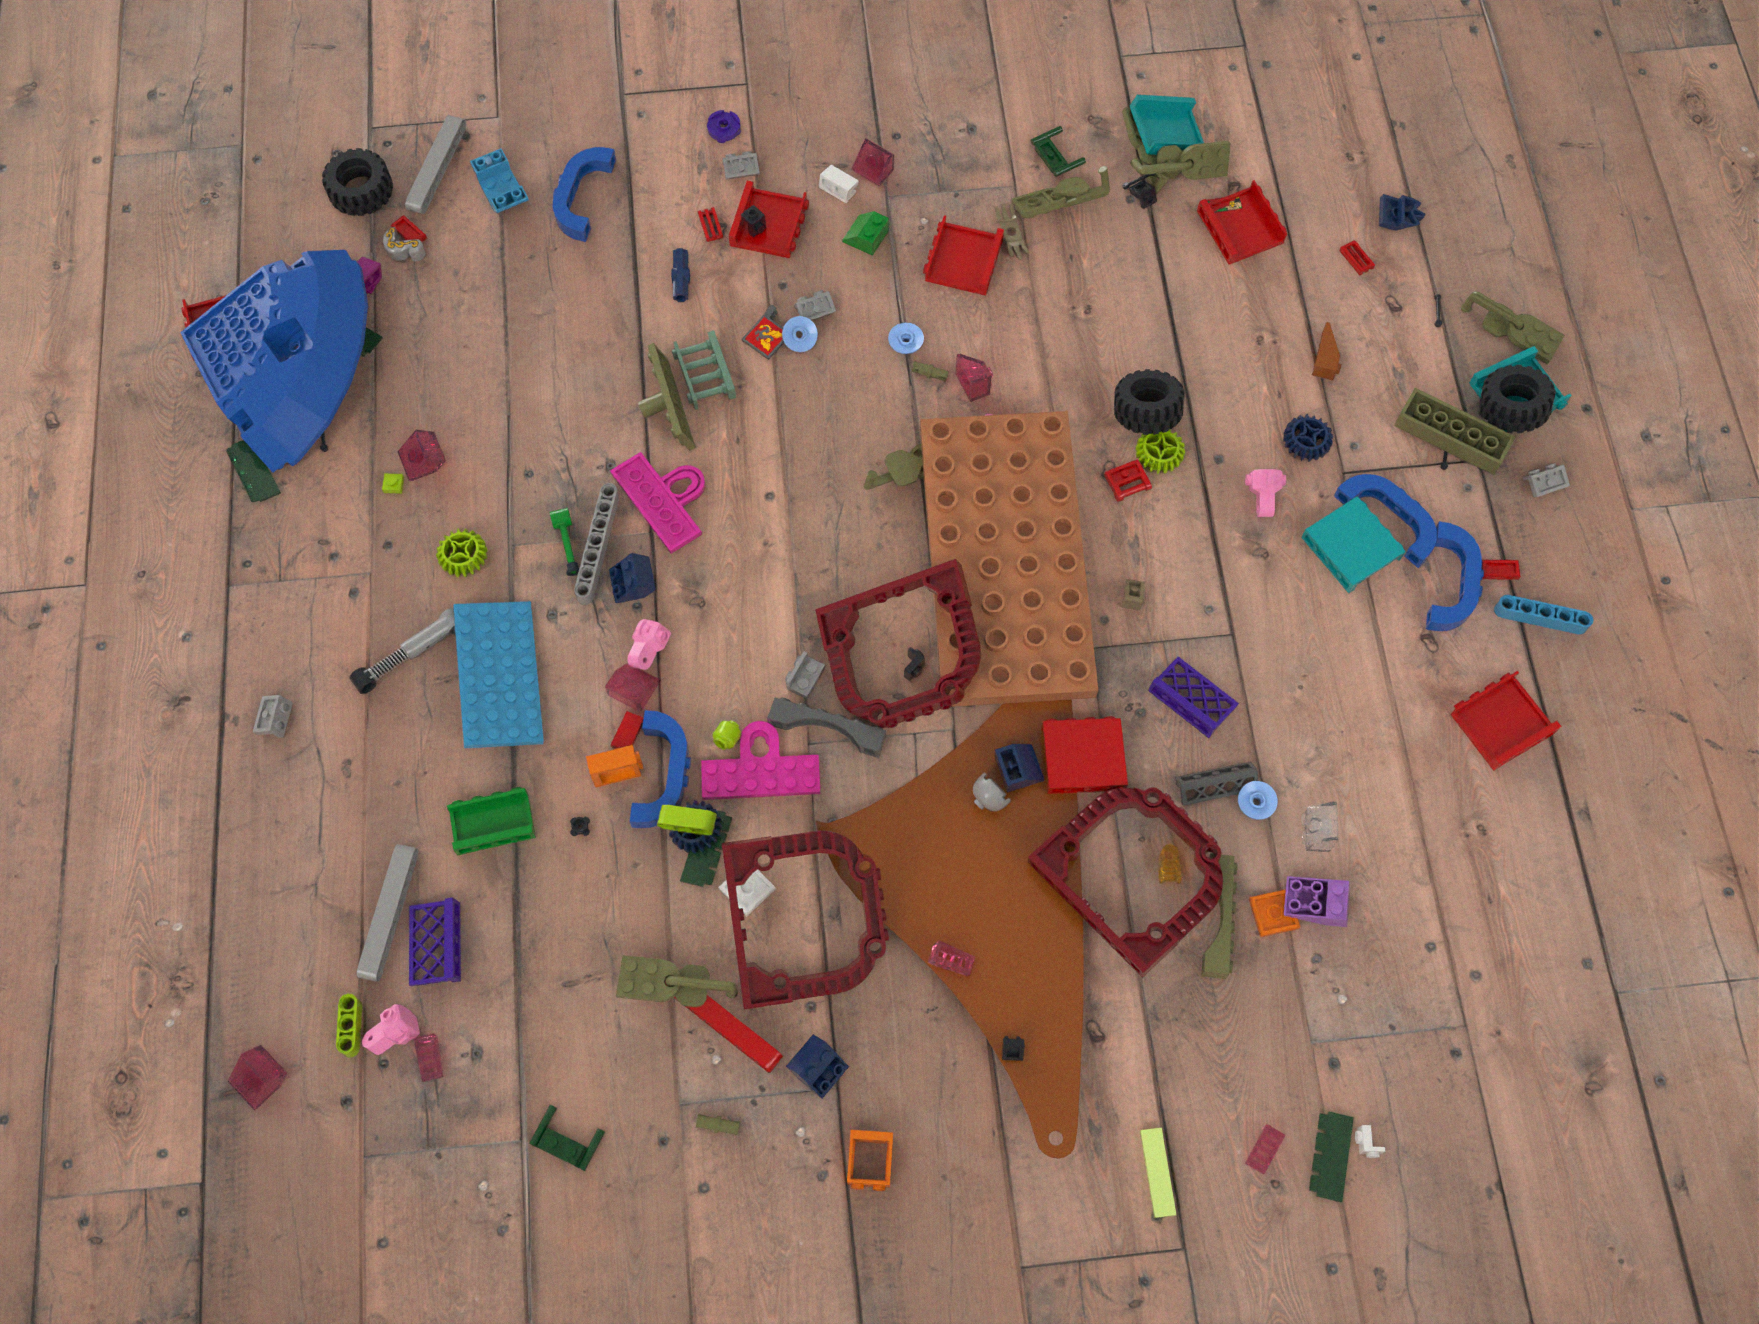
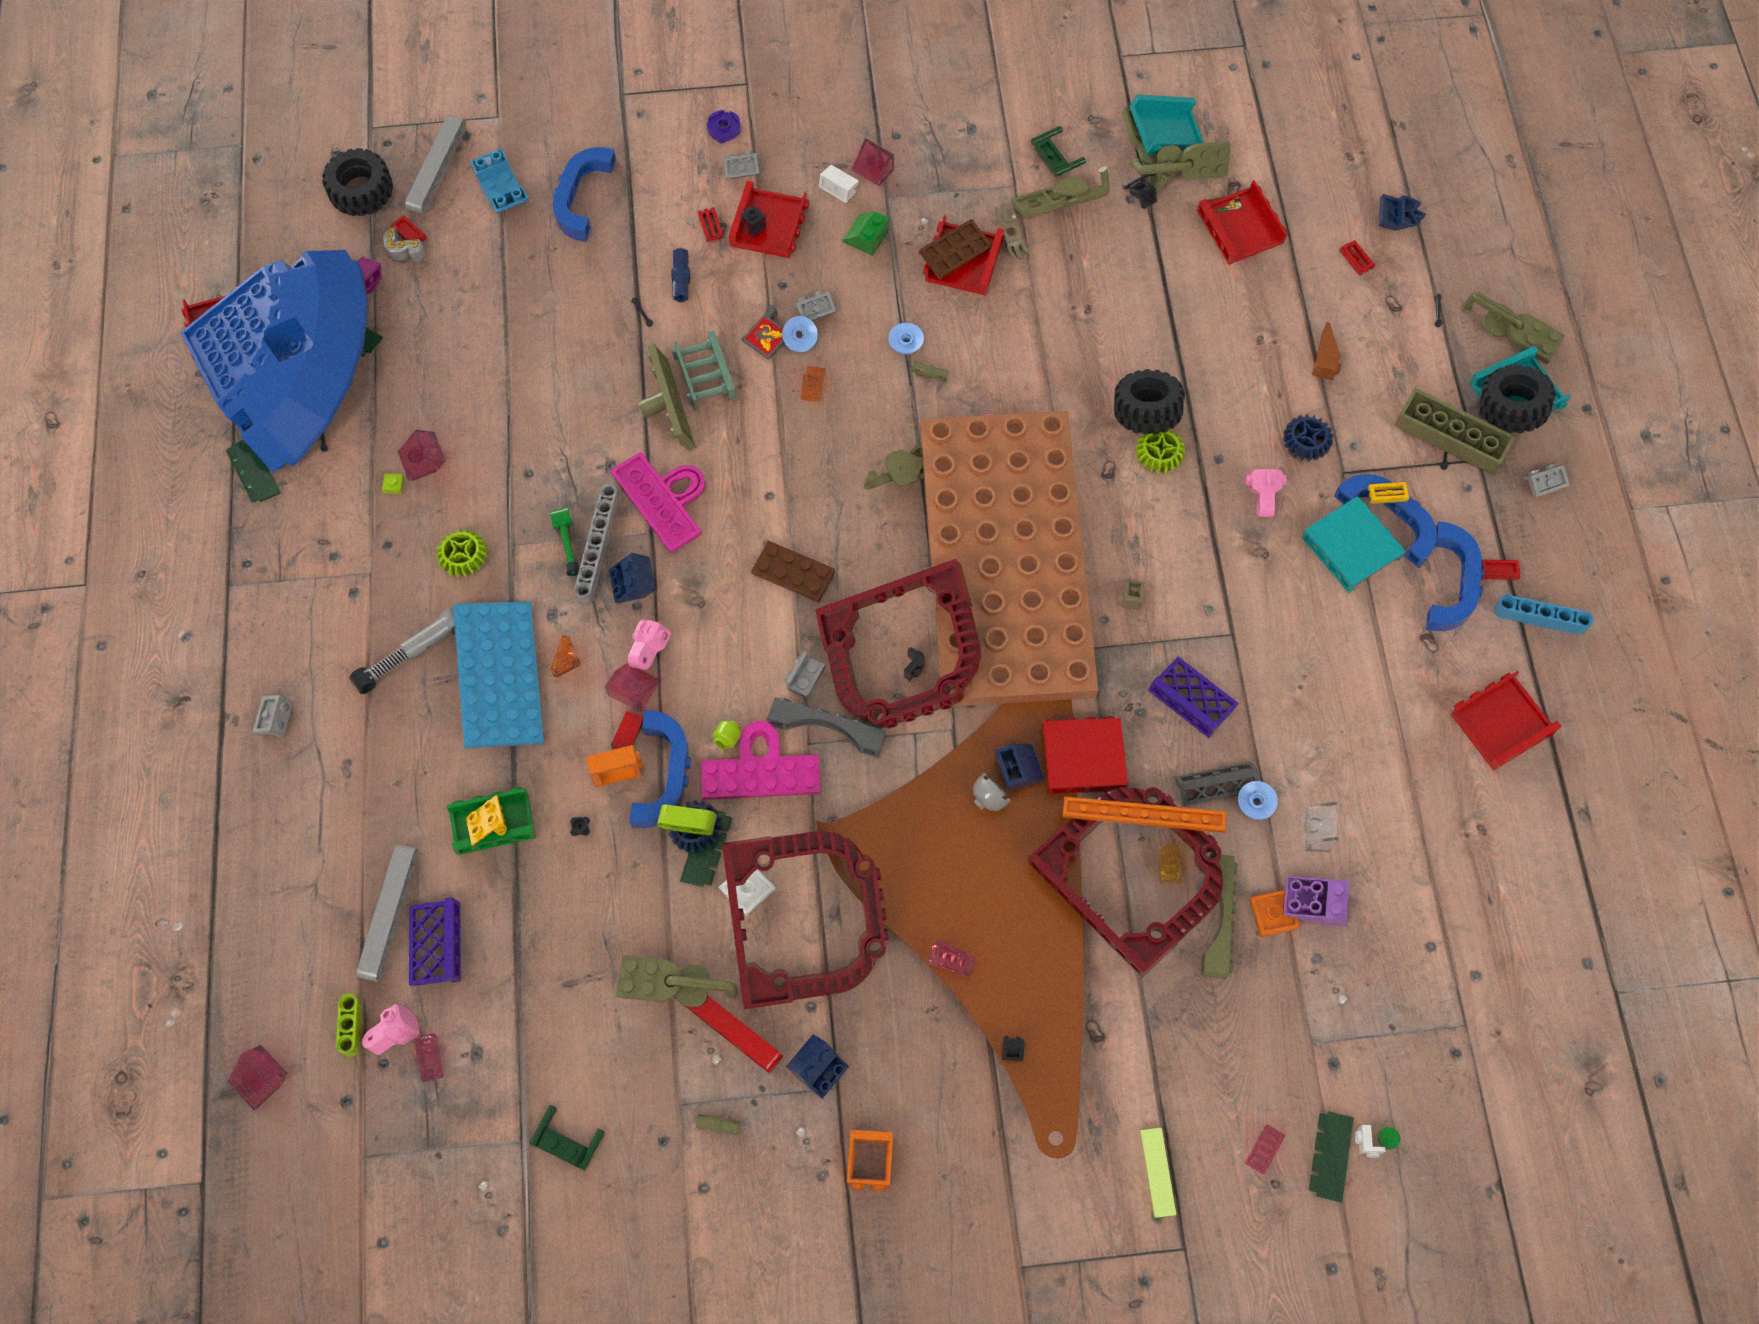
(485, 820): none -> yellow hinge
(563, 661): none -> clear orange slope
(649, 322): none -> black hinge
(793, 571): none -> reddish brown plate
(812, 384): none -> clear orange slope
(955, 249): none -> reddish brown plate
(973, 377): clear pink slope -> none
(1127, 474): red plate -> none
(1144, 814): none -> orange tile
(1389, 495): none -> yellow tile
(1389, 1138): none -> green tile

